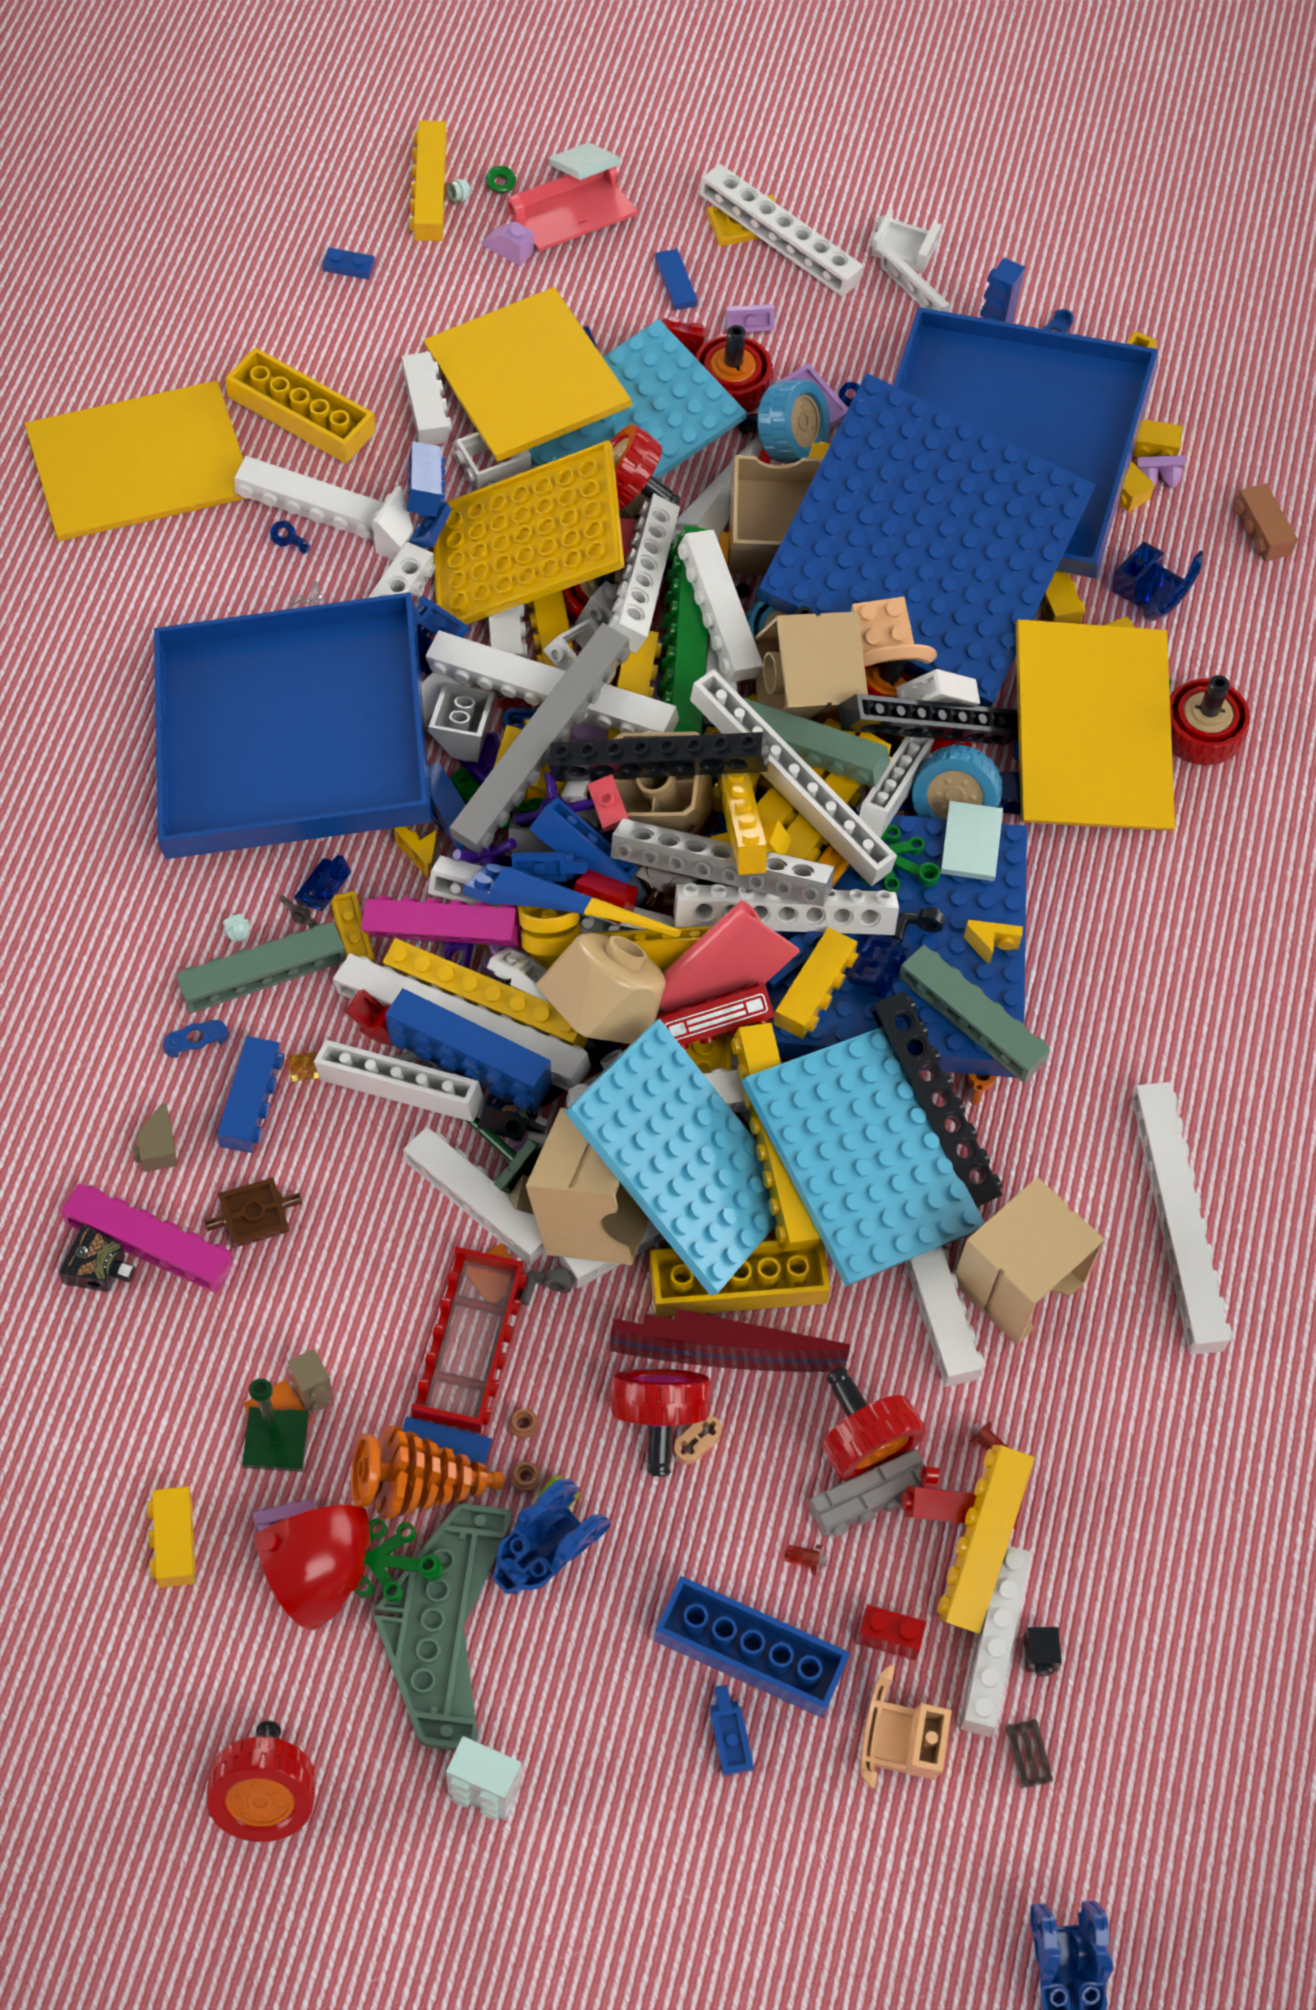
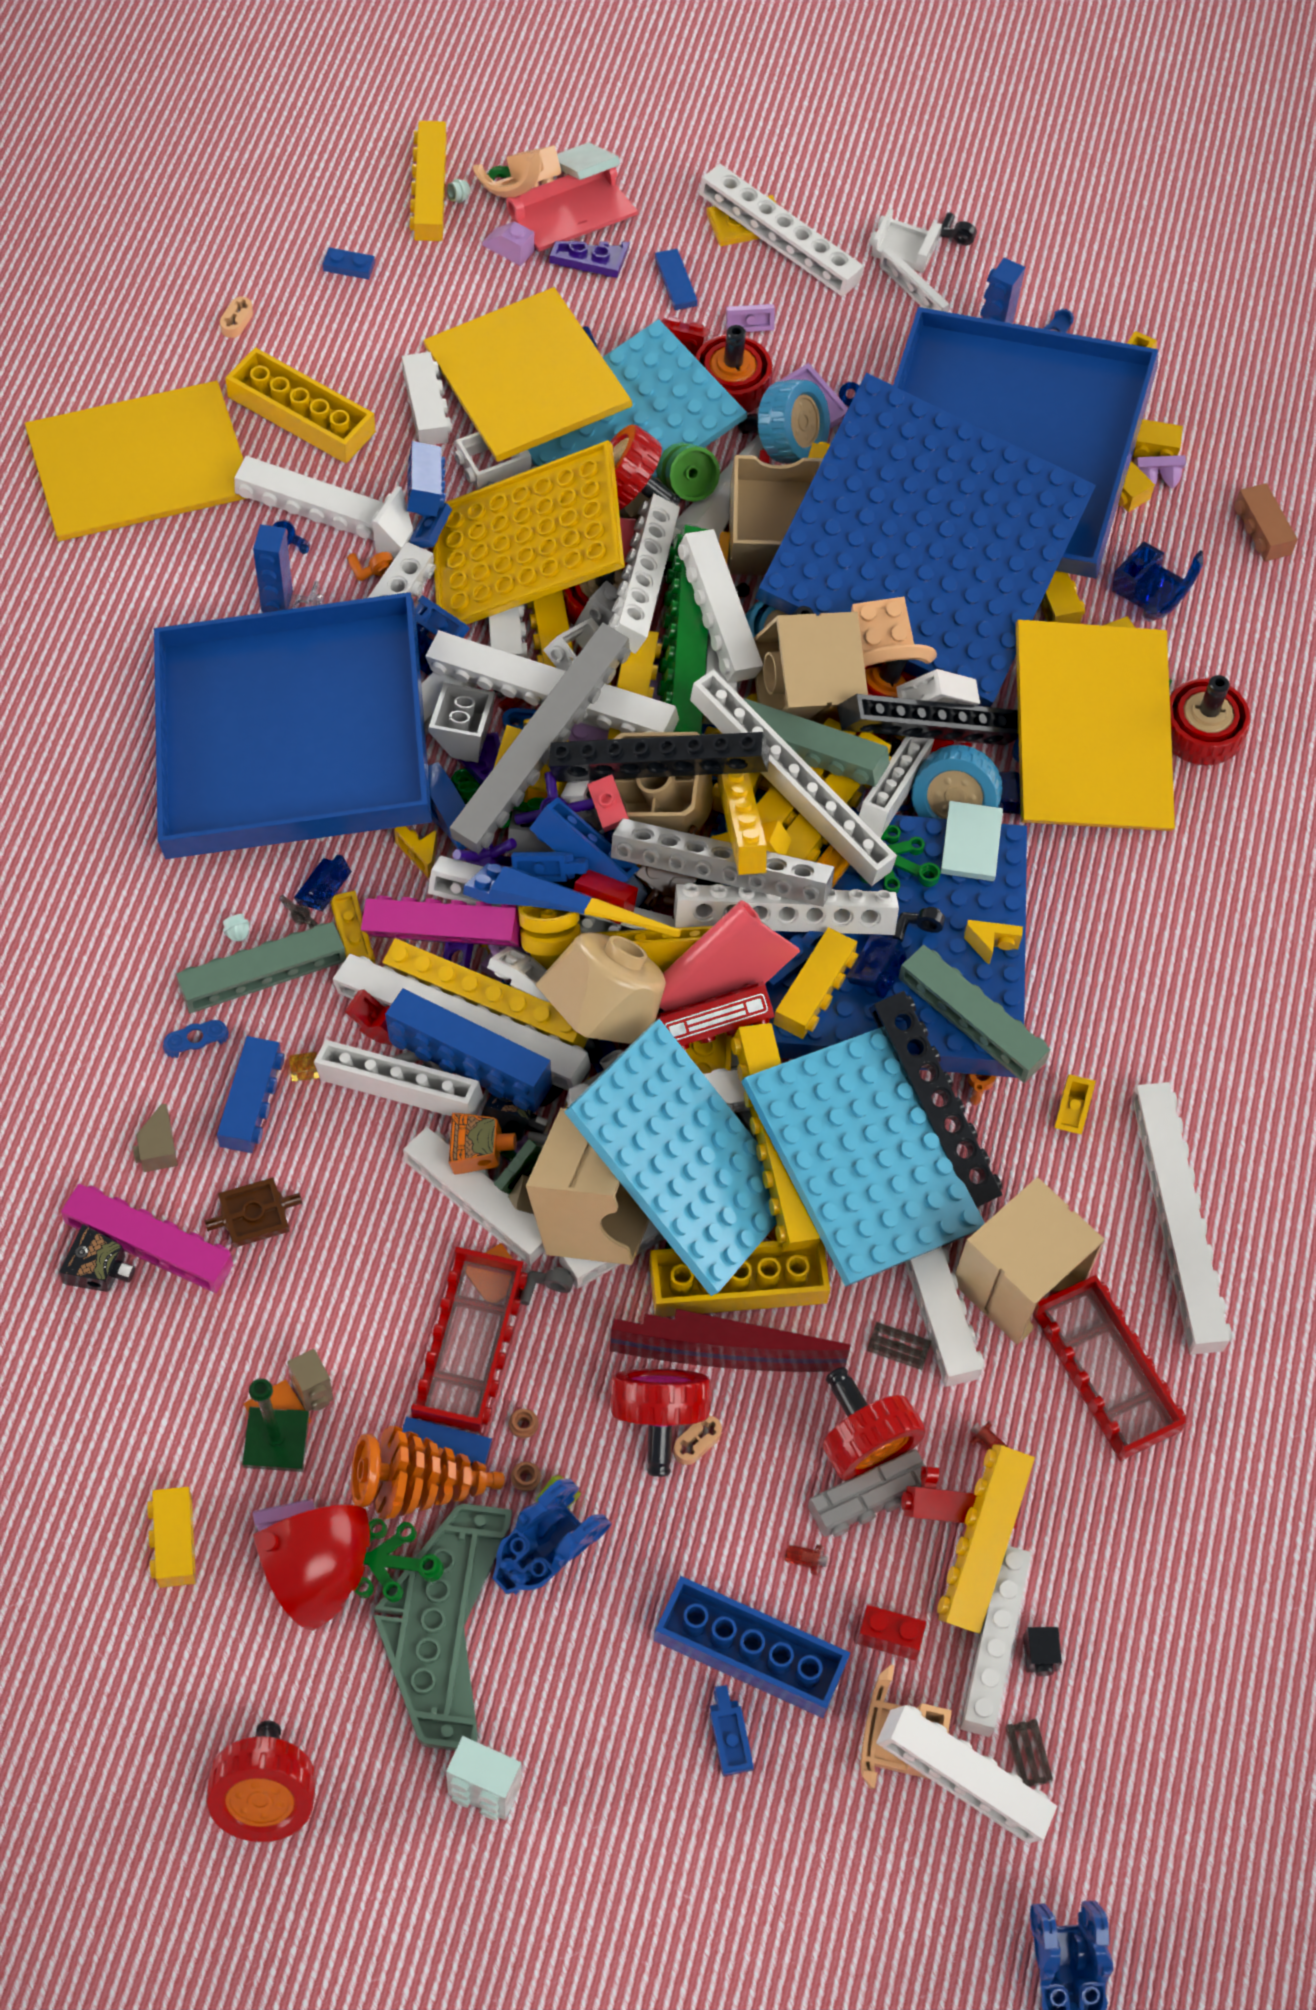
(241, 319): none -> light nougat beam
(273, 568): none -> blue brick
(377, 565): none -> orange plate
(477, 1143): none -> torso
(525, 171): none -> light nougat piece
(598, 259): none -> dark purple wing
(689, 471): none -> bright green wheel
(895, 1355): none -> clear smoke tile
(962, 233): none -> black plate
(967, 1774): none -> white brick
(1074, 1103): none -> yellow slope
(1109, 1367): none -> window

